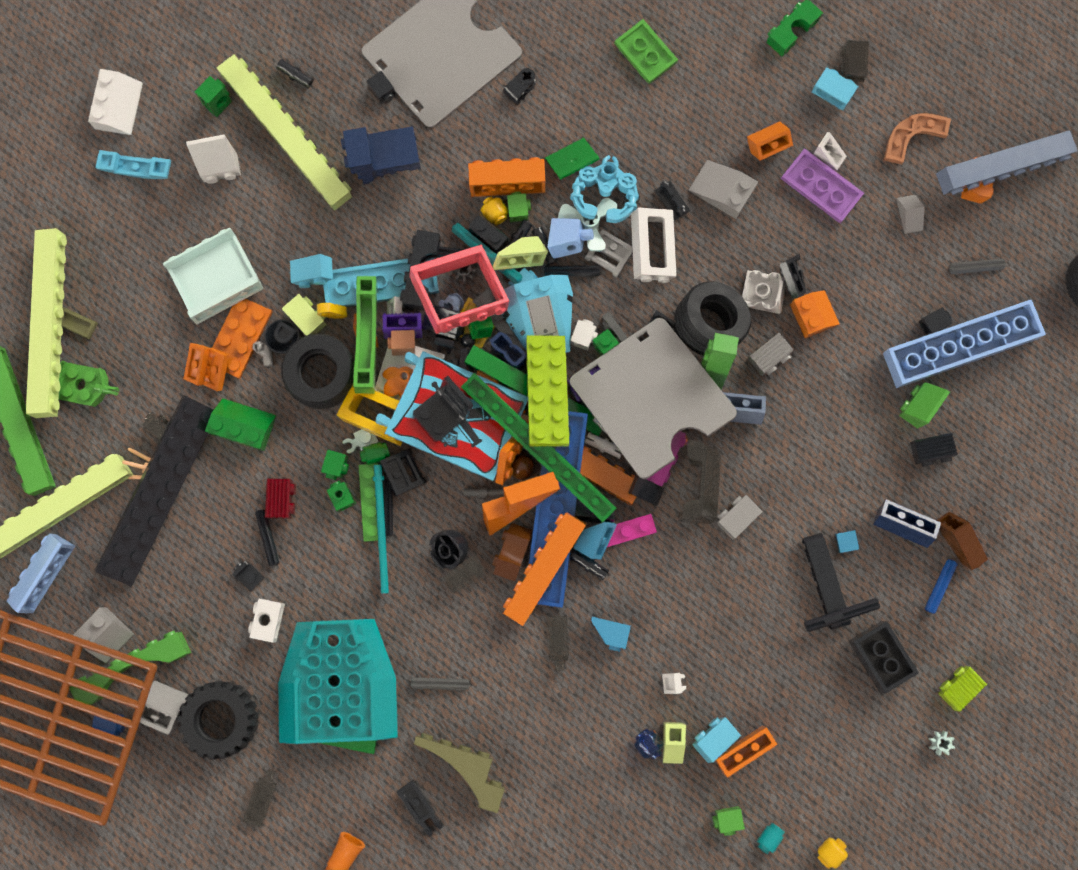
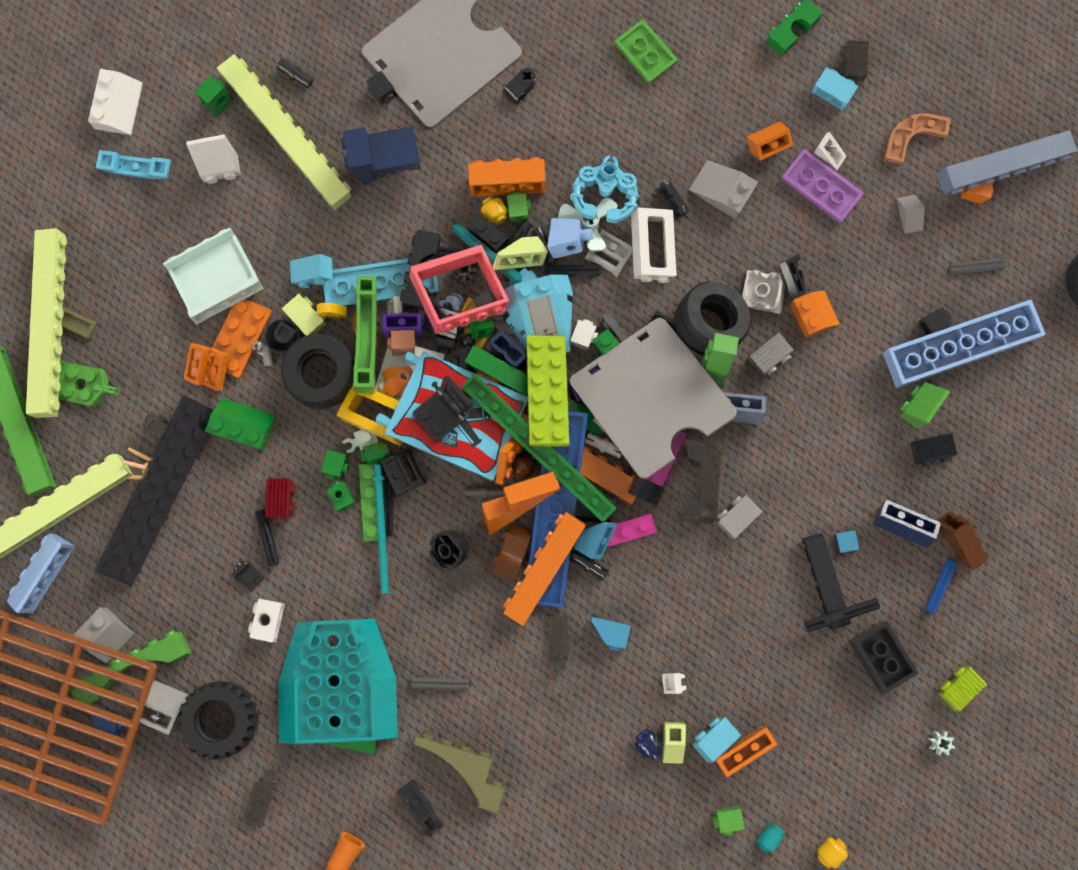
(572, 158): green piece -> none

